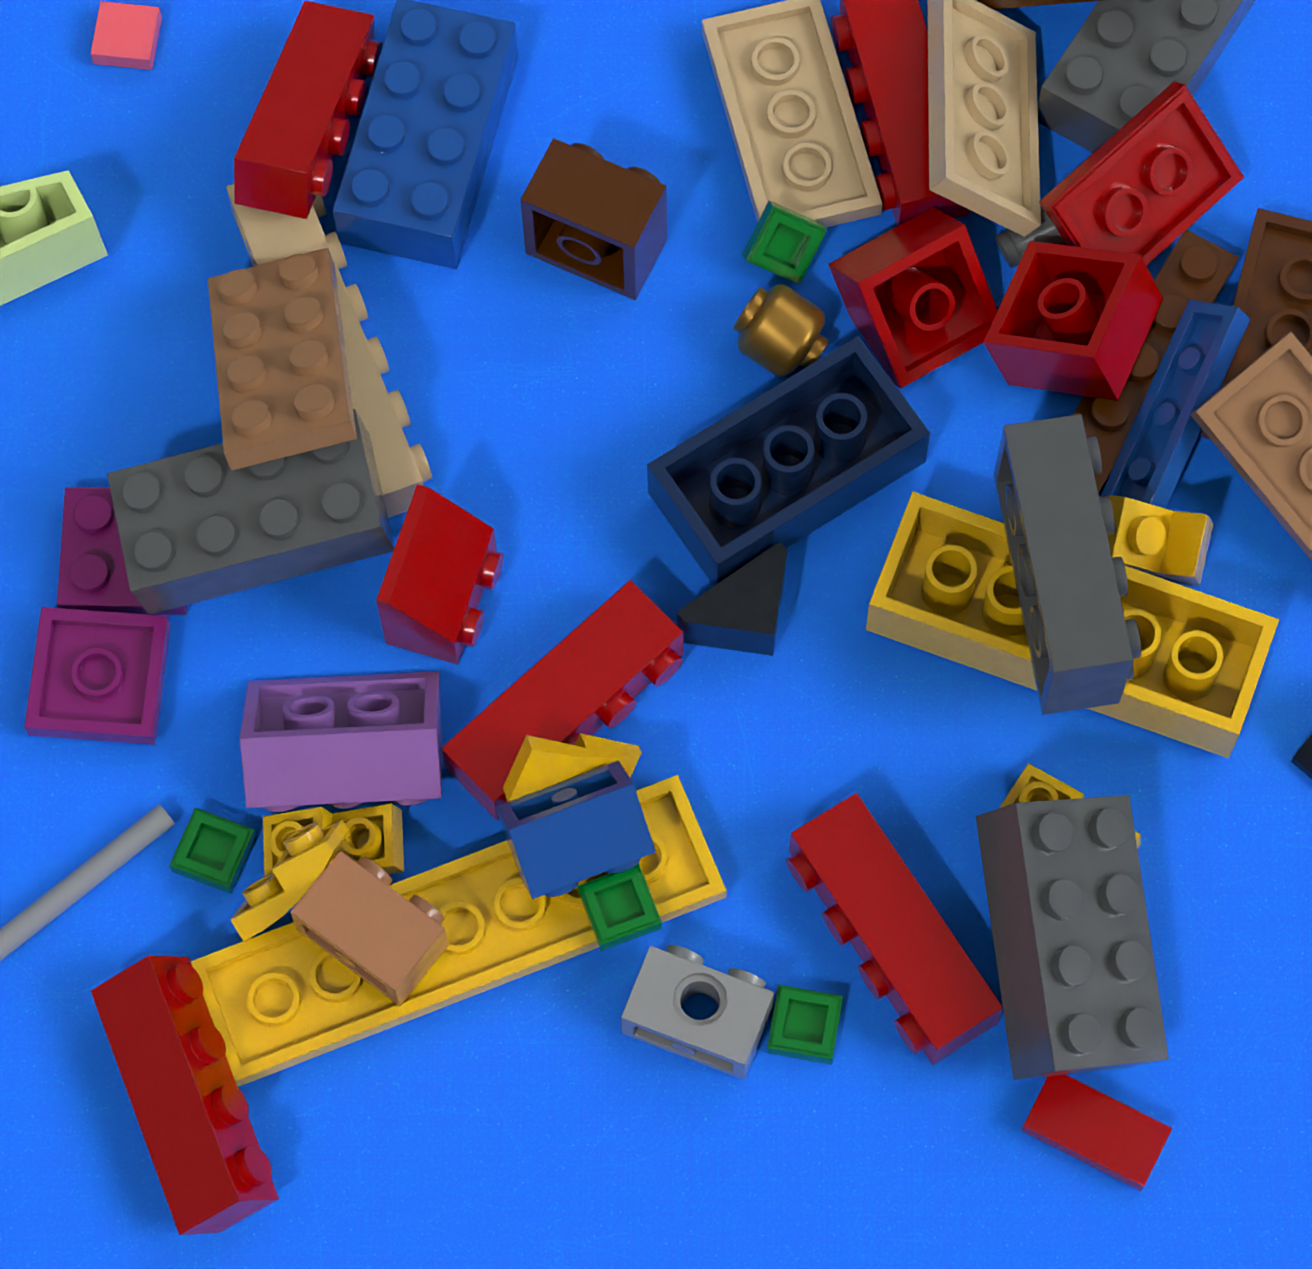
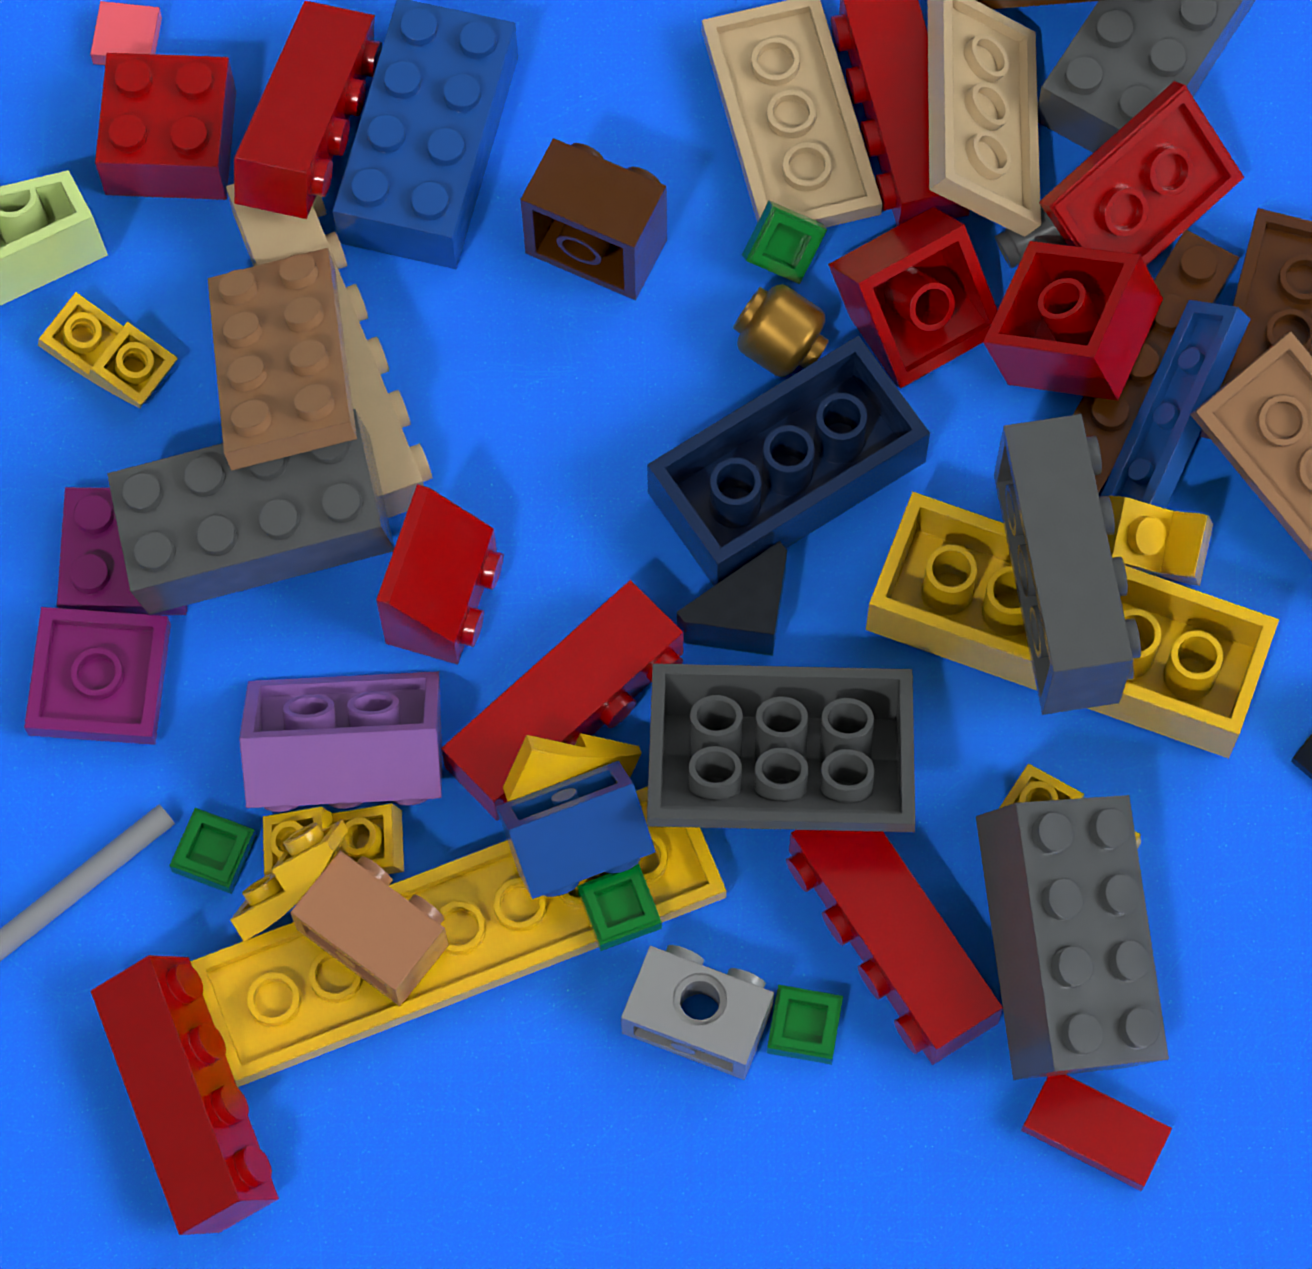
(106, 352): none -> yellow slope
(166, 126): none -> red brick
(781, 748): none -> dark grey slope

